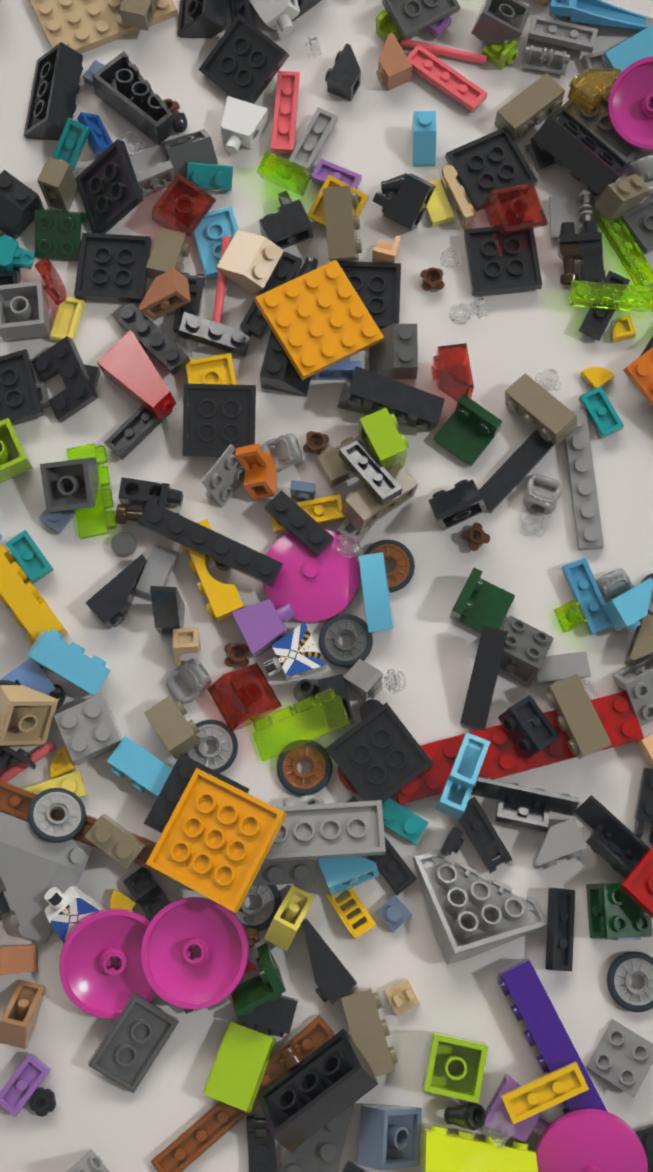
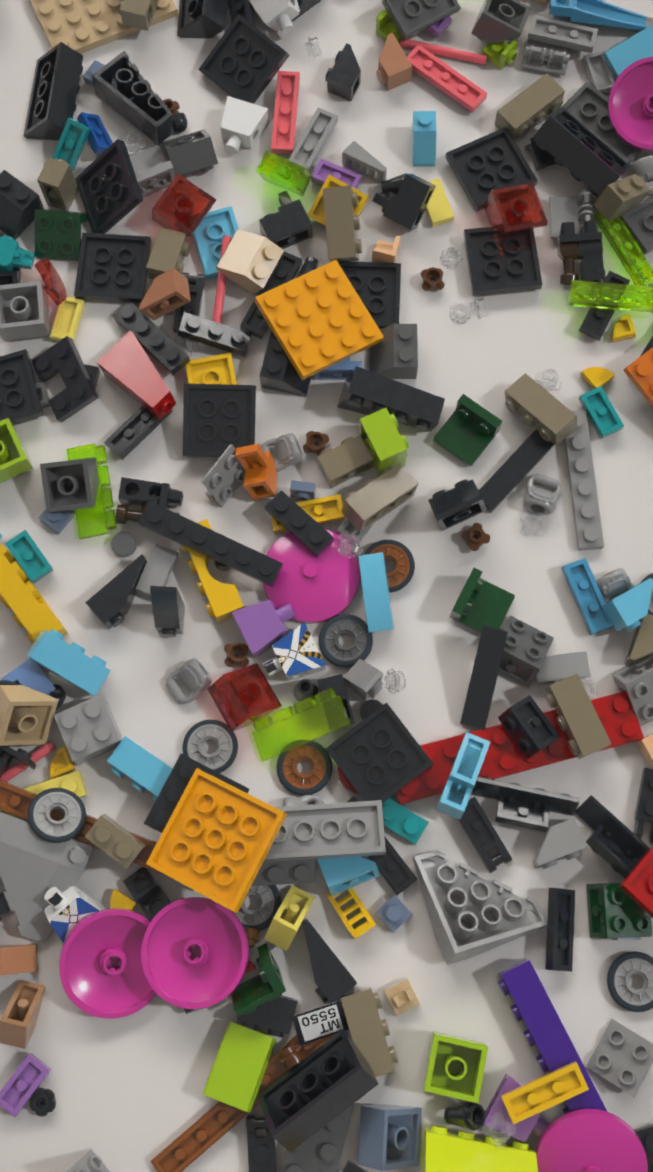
(133, 1042): dark grey tile -> none
(172, 727): dark tan brick -> none
(184, 642): tan panel -> none
(210, 175): teal plate -> none
(320, 1022): none -> sticker
(360, 160): none -> light grey slope
(370, 471): plate -> none
(453, 370): clear red slope -> none
(453, 842): black plate -> none
(457, 197): tan hinge -> none
(570, 615): clear neon green plate -> none
(592, 87): clear yellow slope -> none

